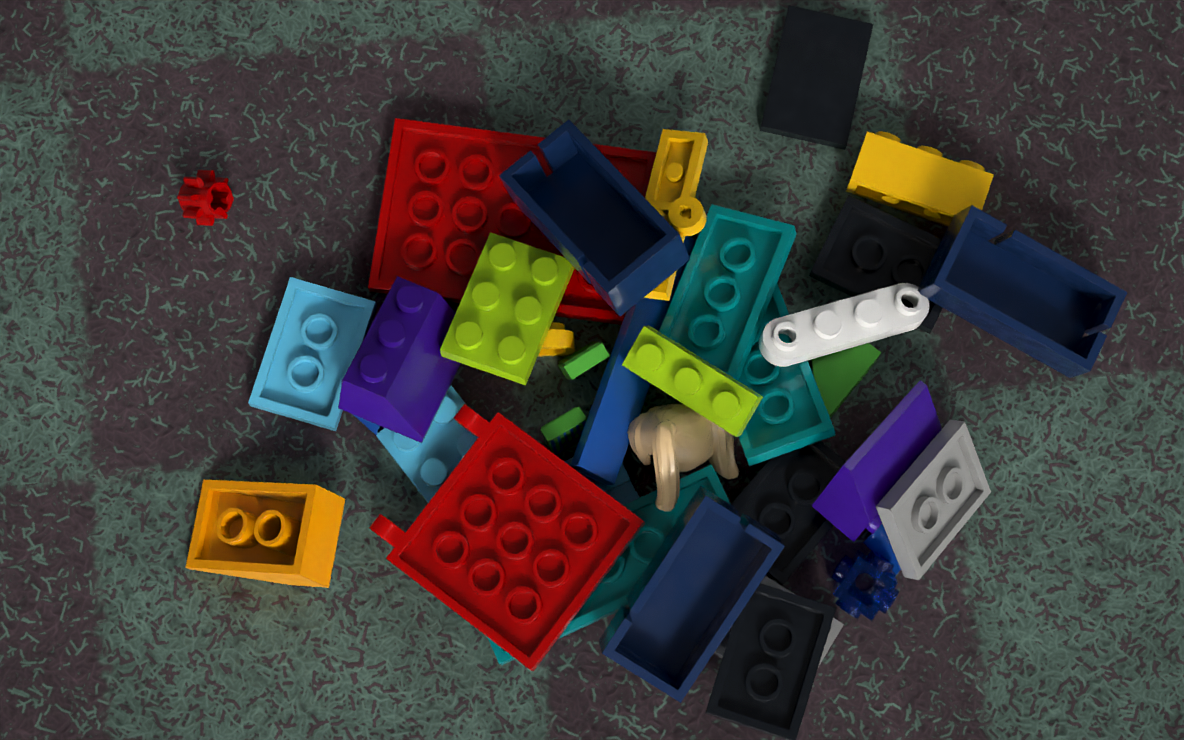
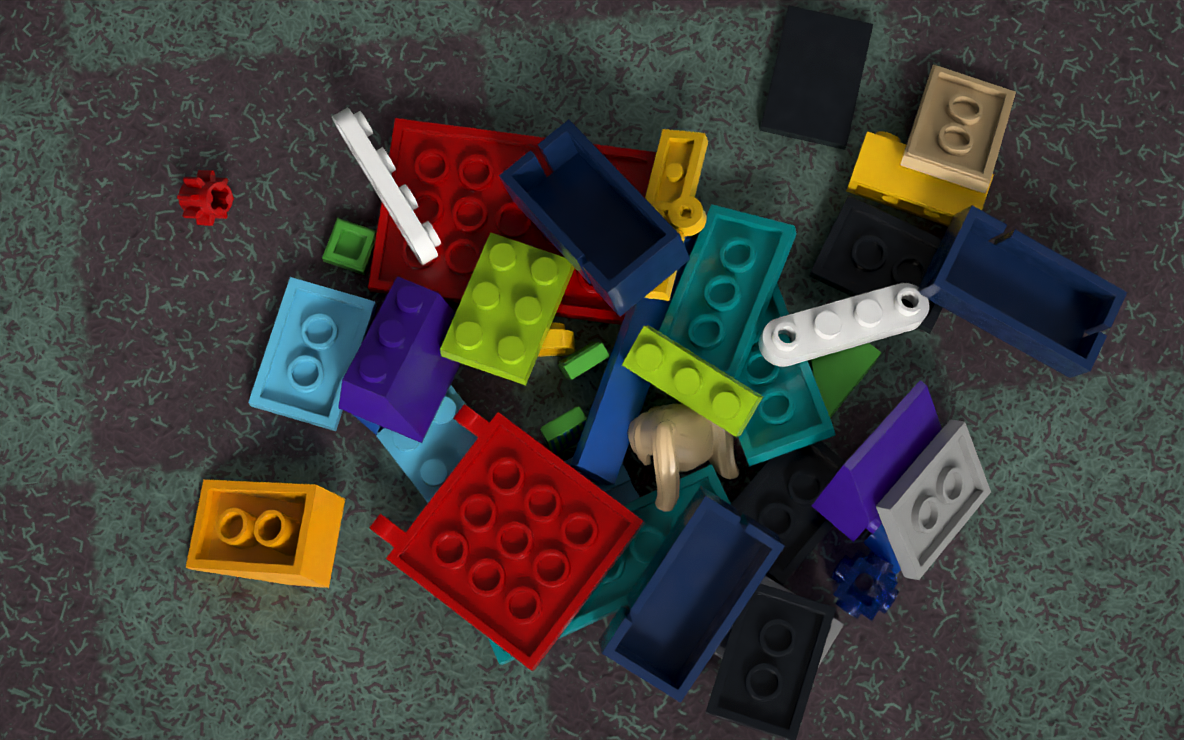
(350, 246): none -> bright green tile
(378, 169): none -> white plate
(958, 129): none -> tan tile

